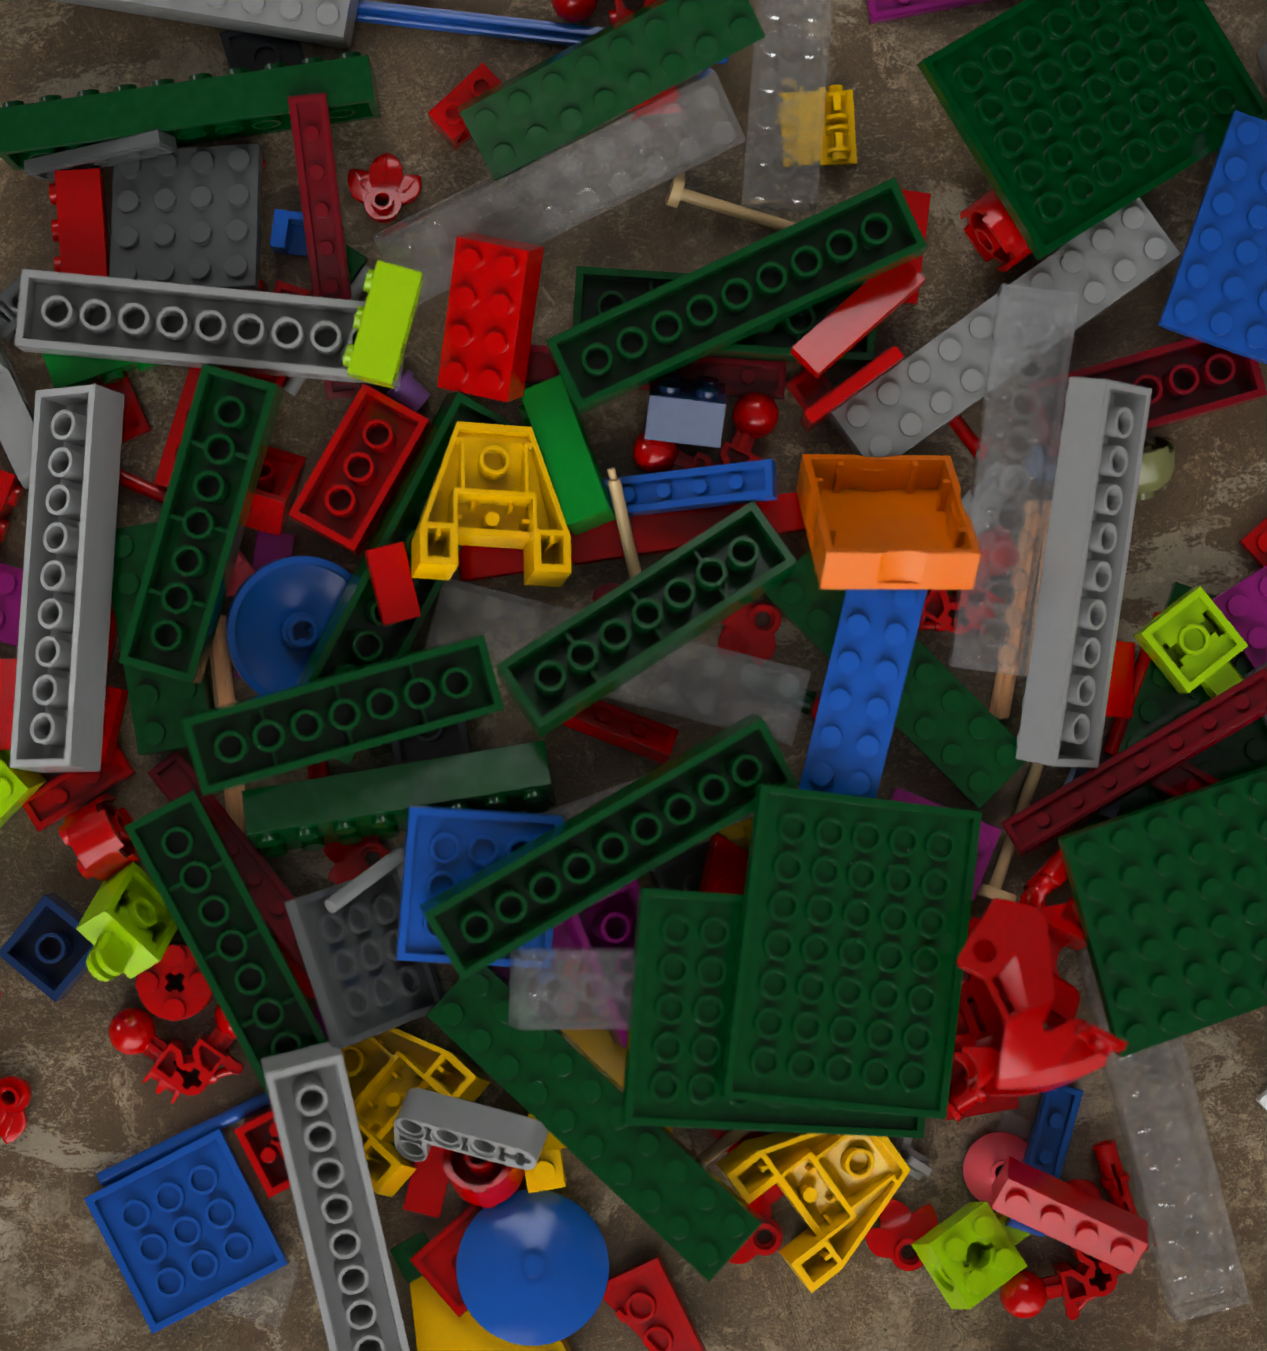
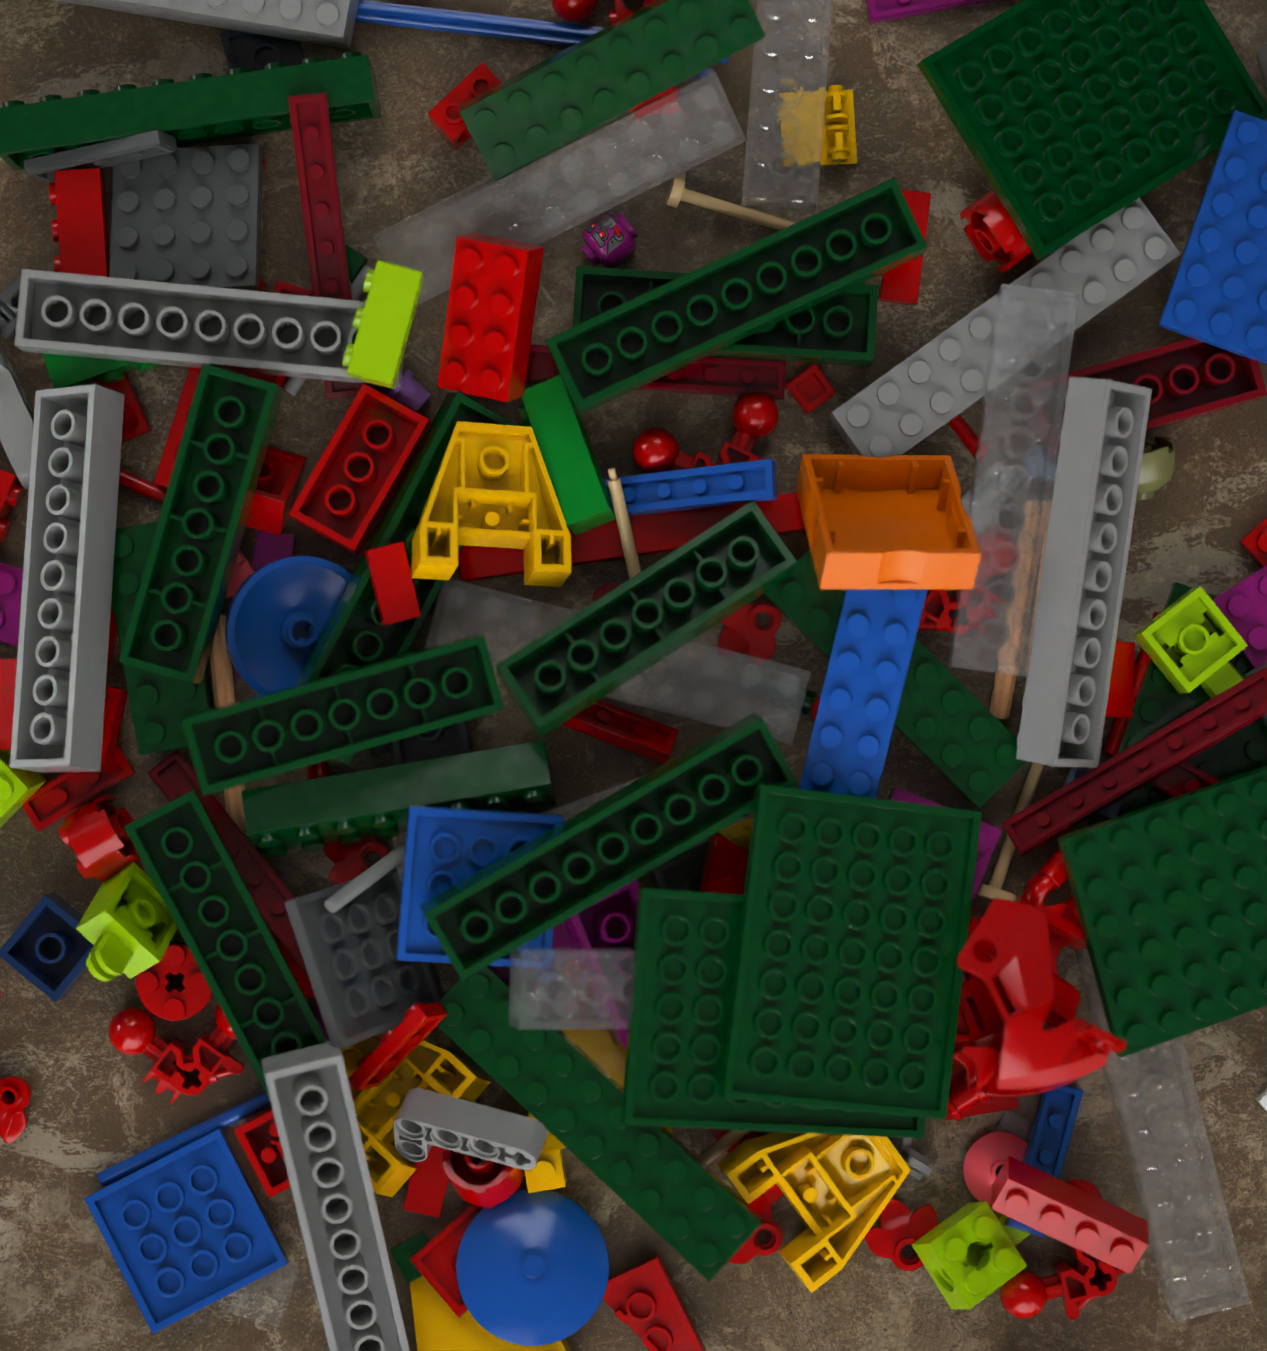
(288, 233): blue panel -> none
(384, 182): red plate -> none
(397, 1045): none -> red plate
(609, 240): none -> magenta head
(686, 410): brick -> none
(856, 318): tile -> none
(856, 383): red tile -> none
(1114, 1176): red pin -> none

